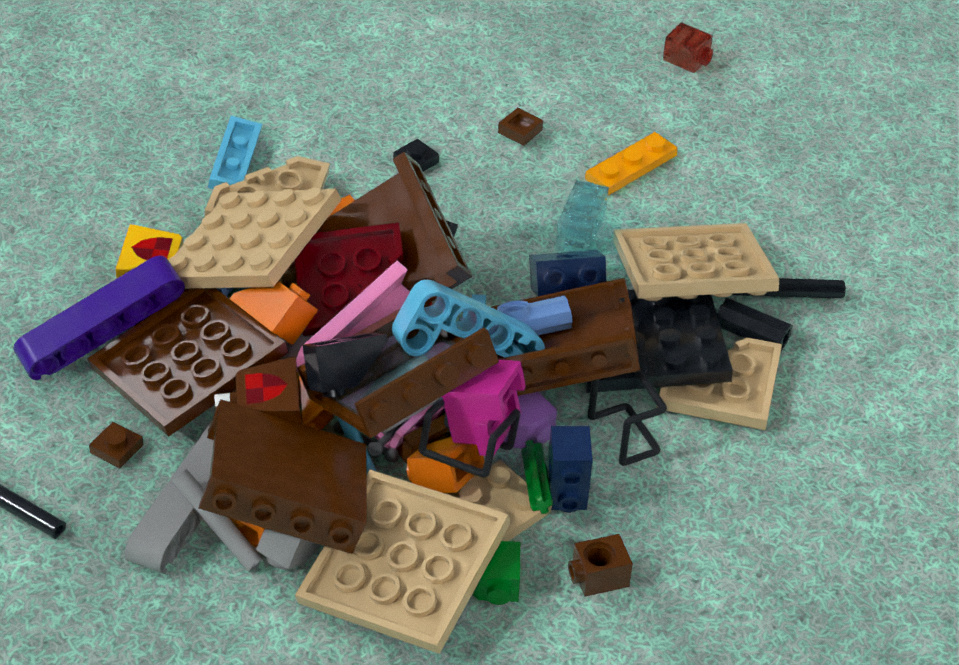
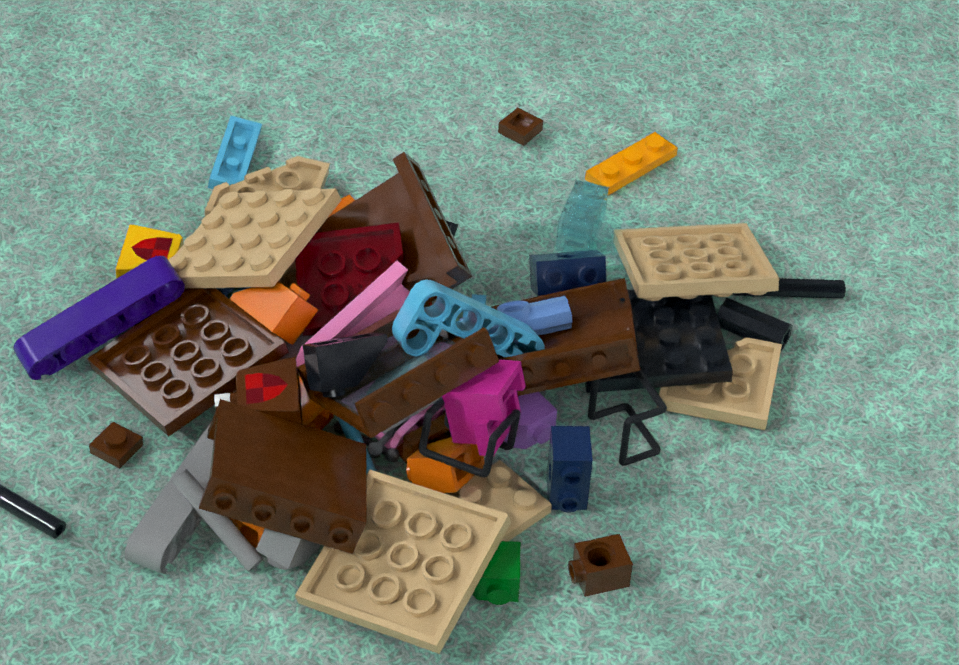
(420, 153): black plate -> none
(537, 477): green axle -> none
(688, 47): clear red brick -> none

